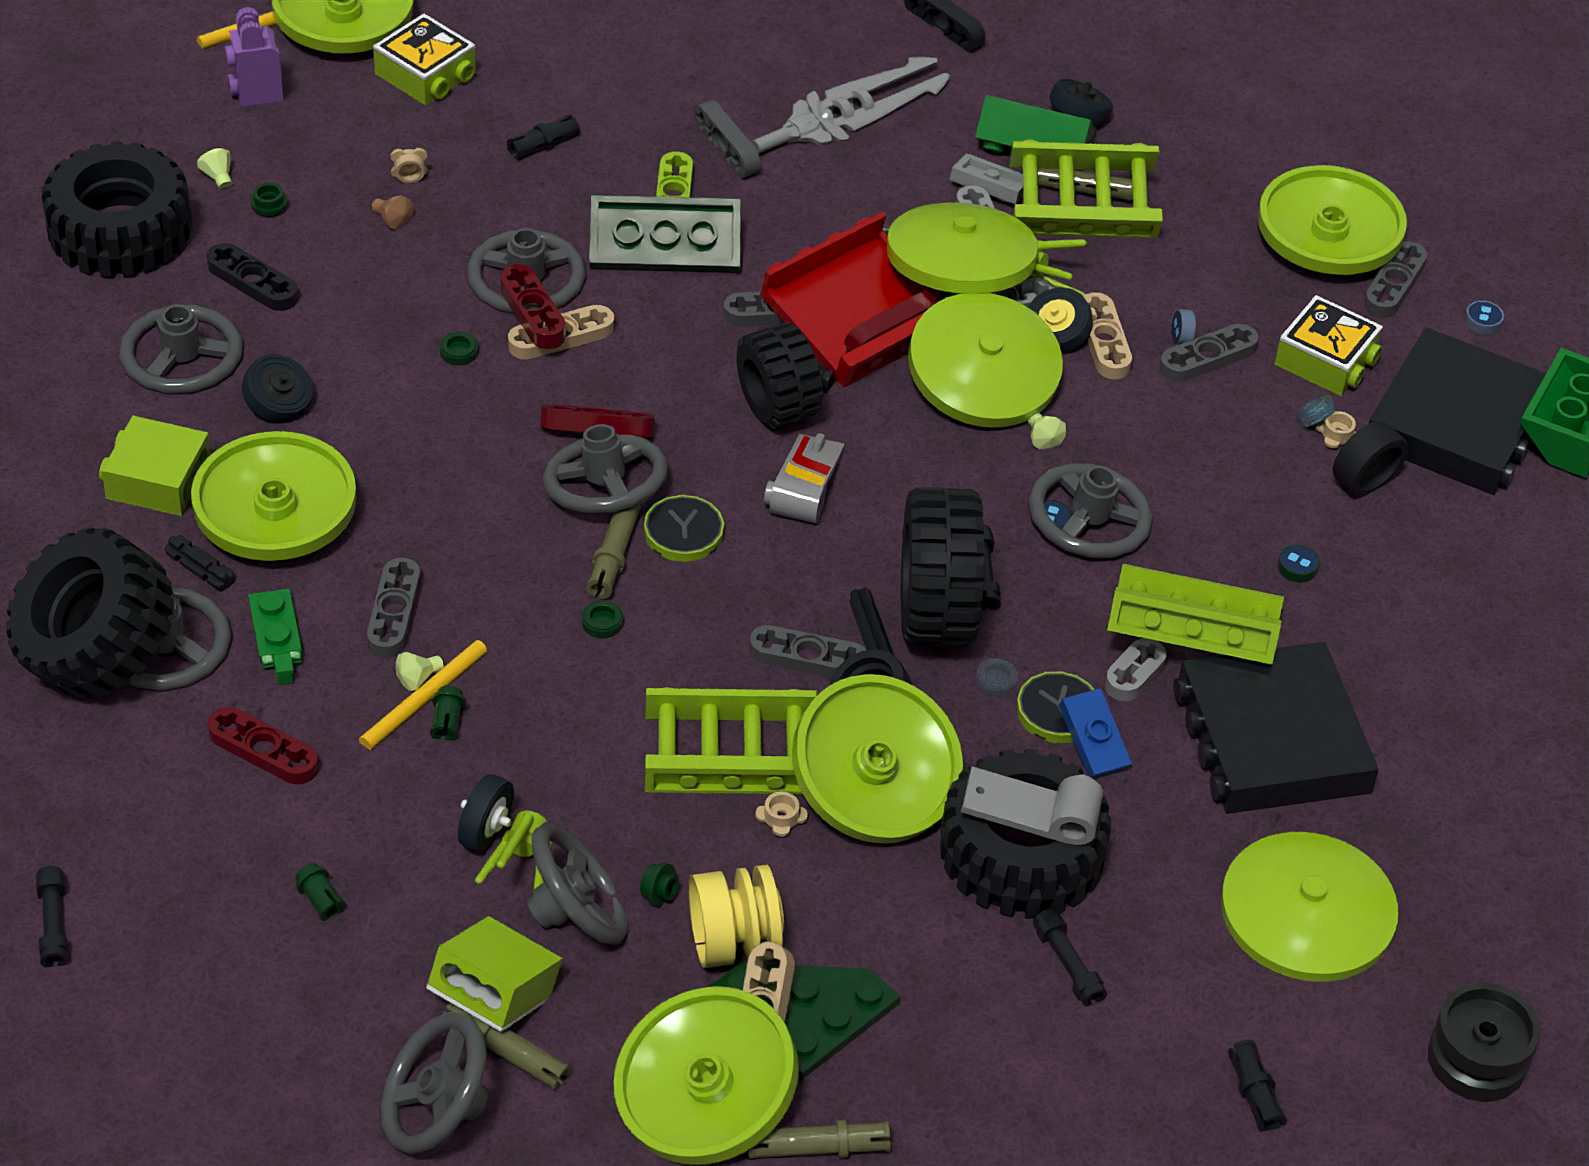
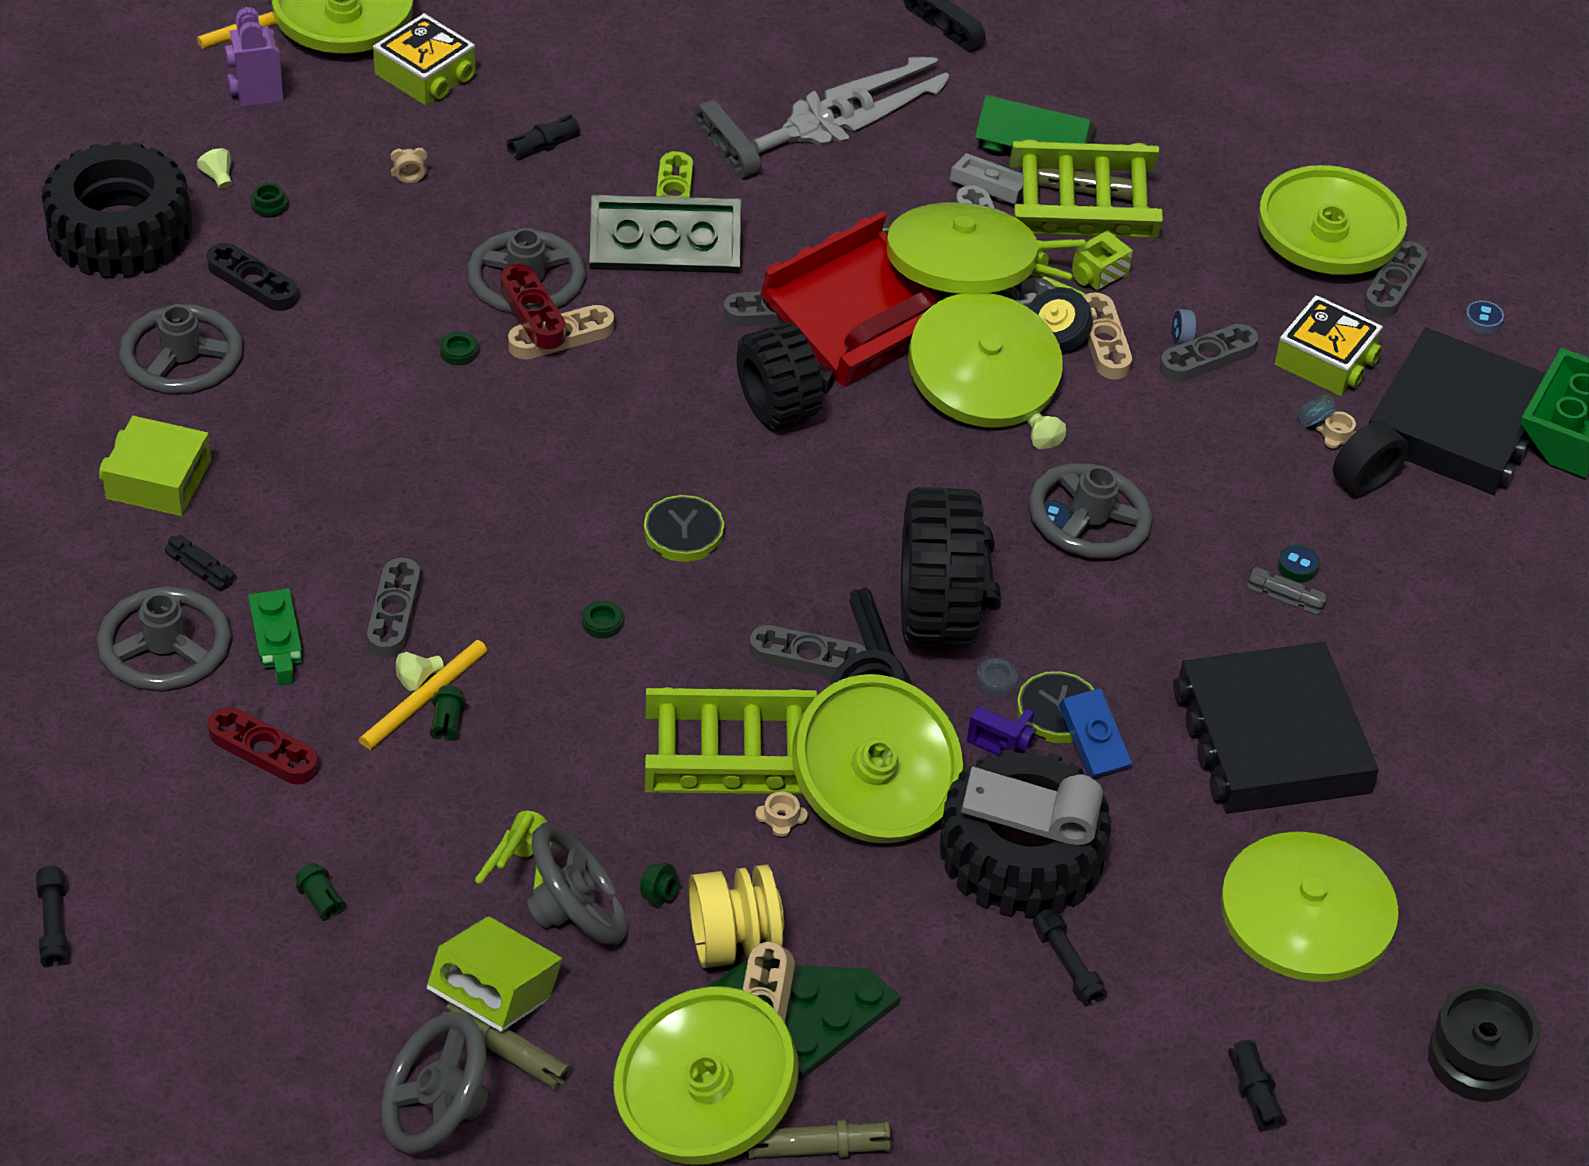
(119, 632): black tyre -> none
(273, 495): lime dish -> none
(277, 388): black wheel -> none
(394, 211): medium nougat rock -> none
(485, 812): black wheel -> none
(581, 418): dark red beam -> none
(603, 465): dark grey piece -> none
(610, 559): olive pin -> none
(804, 478): light grey door -> none
(996, 733): none -> dark purple bracket
(1081, 100): black wheel -> none
(1095, 266): none -> lime brick
(1141, 674): light grey beam -> none
(1196, 614): lime fence -> none
(1287, 590): none -> dark grey axle

